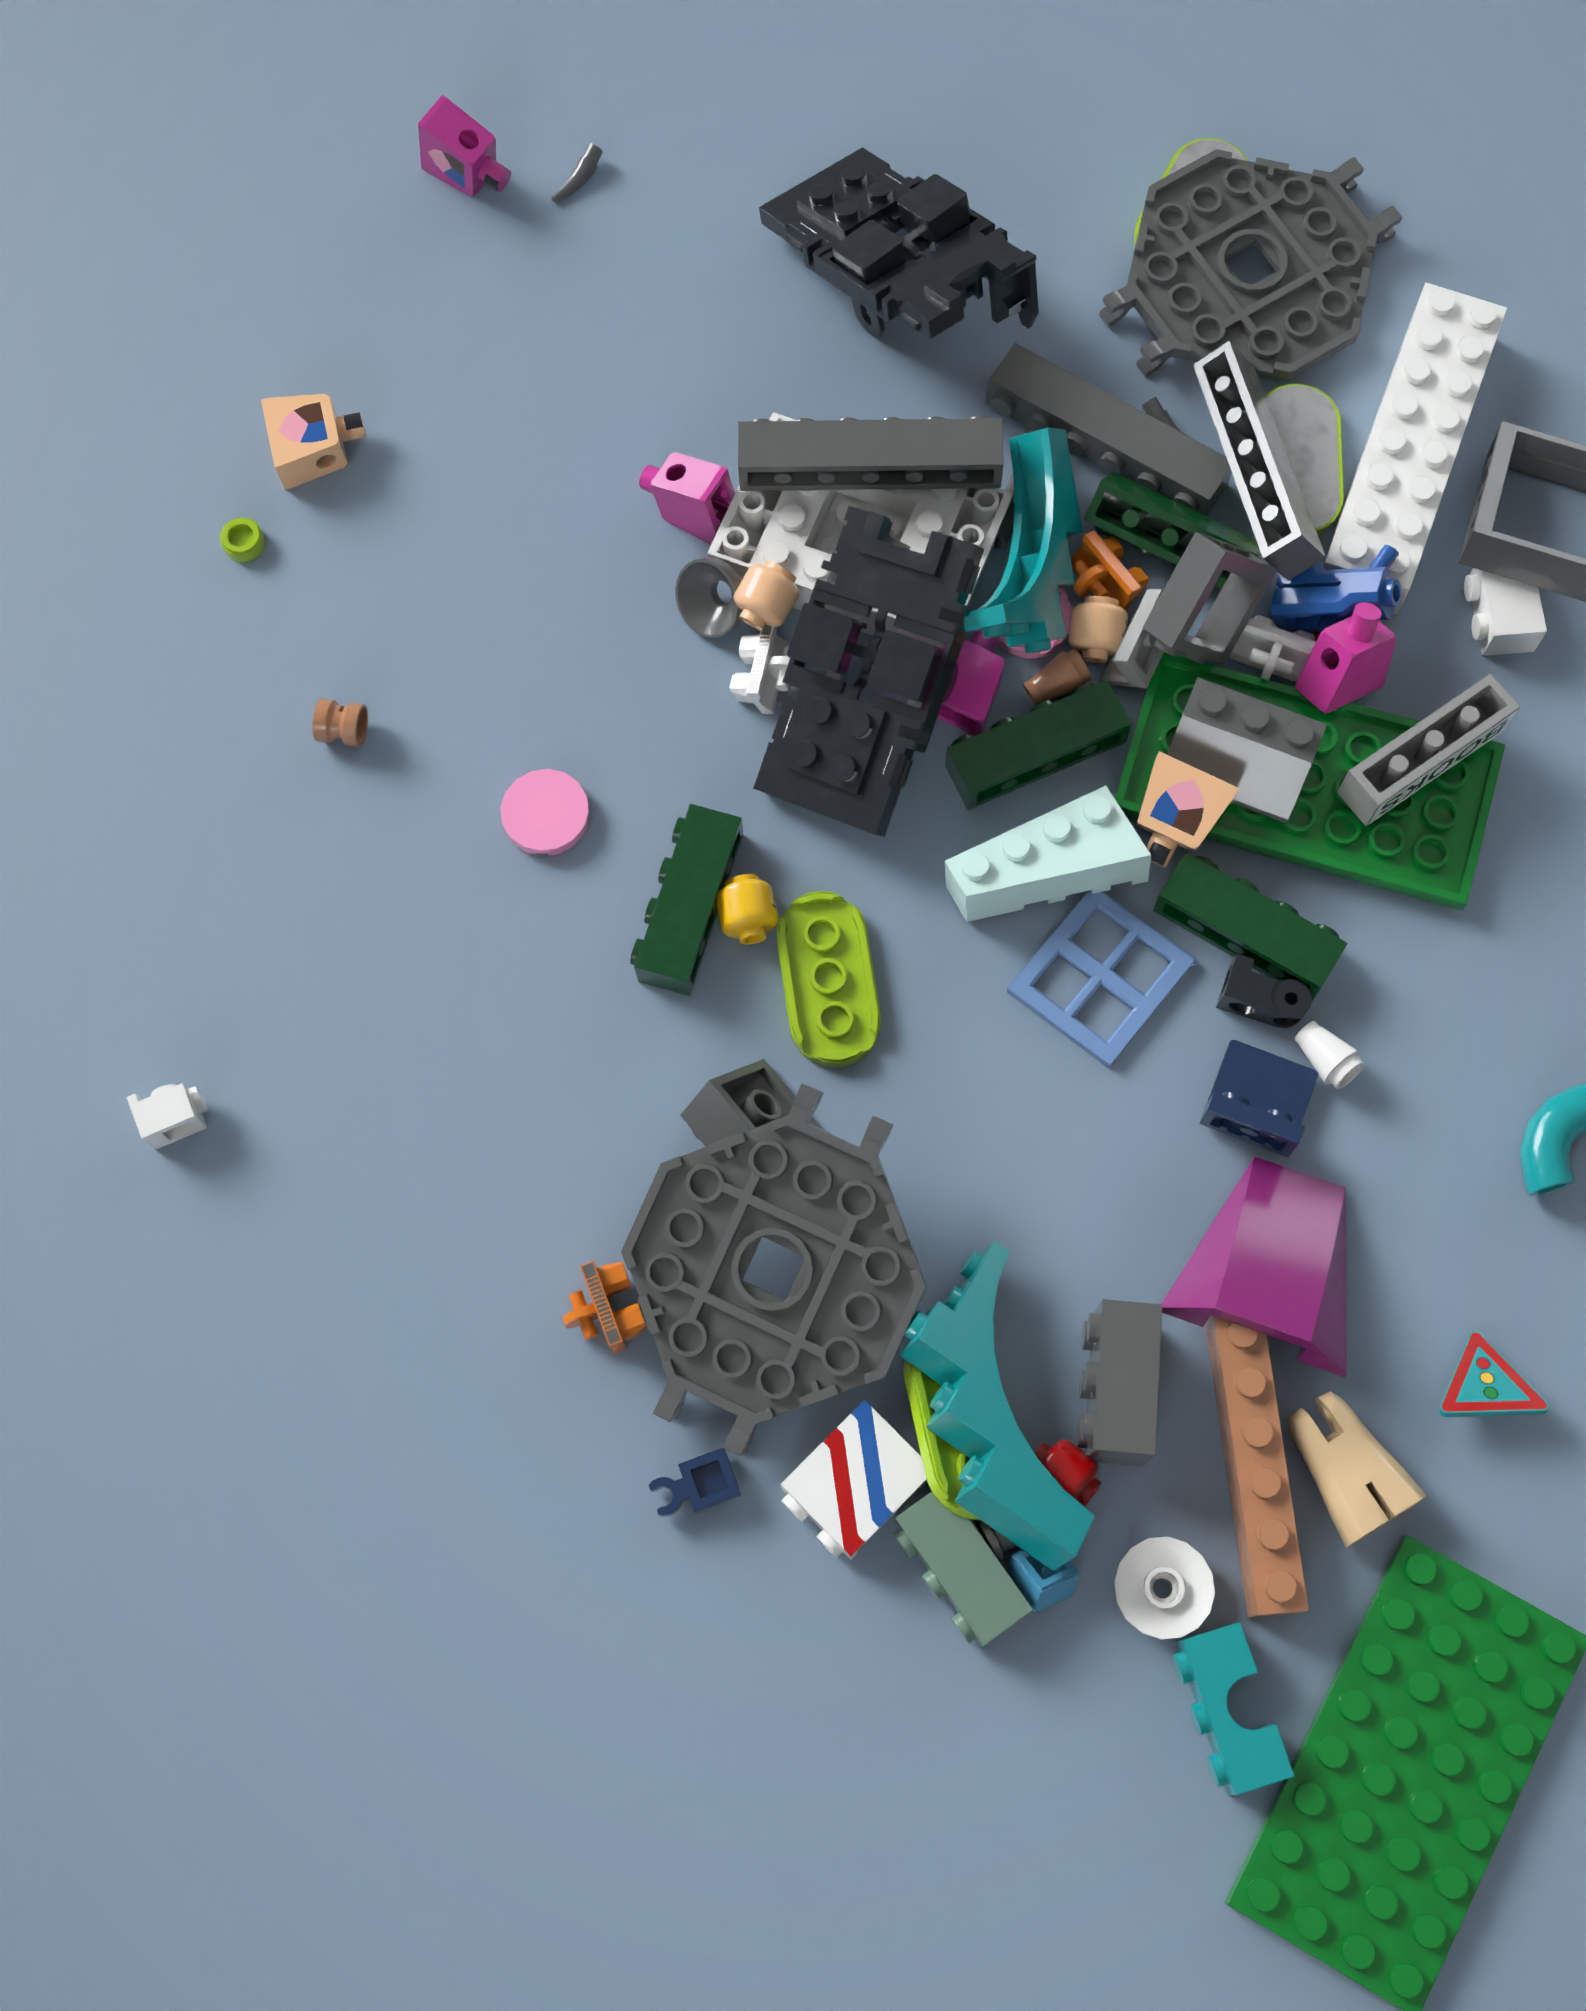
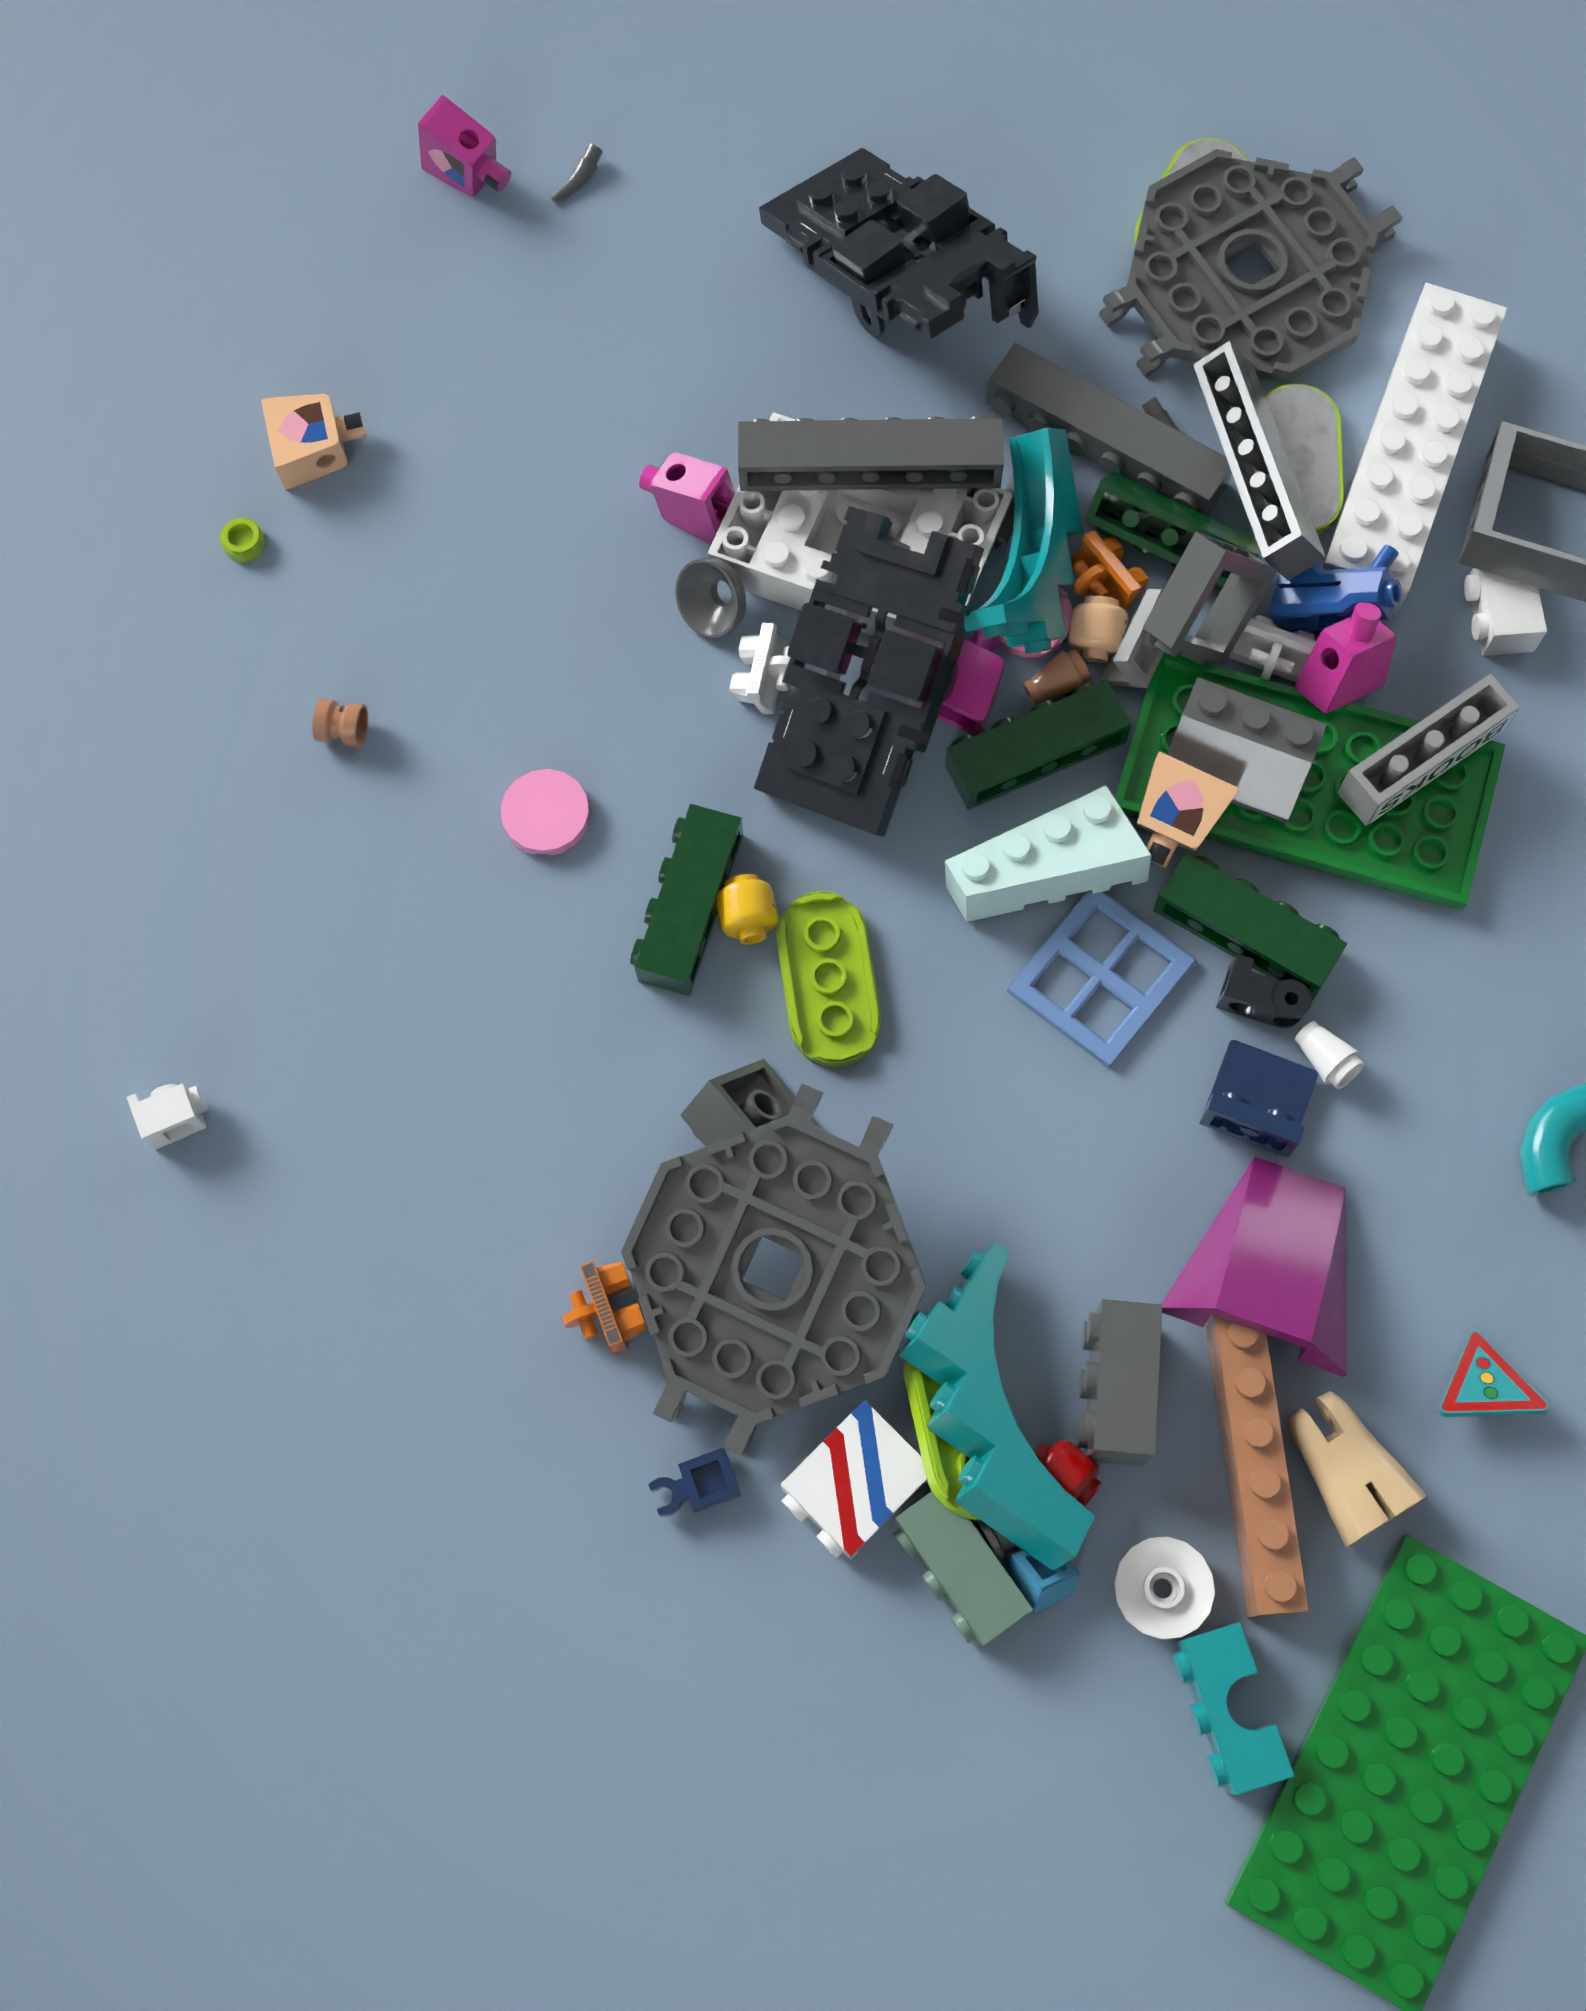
(766, 595): light nougat head -> none

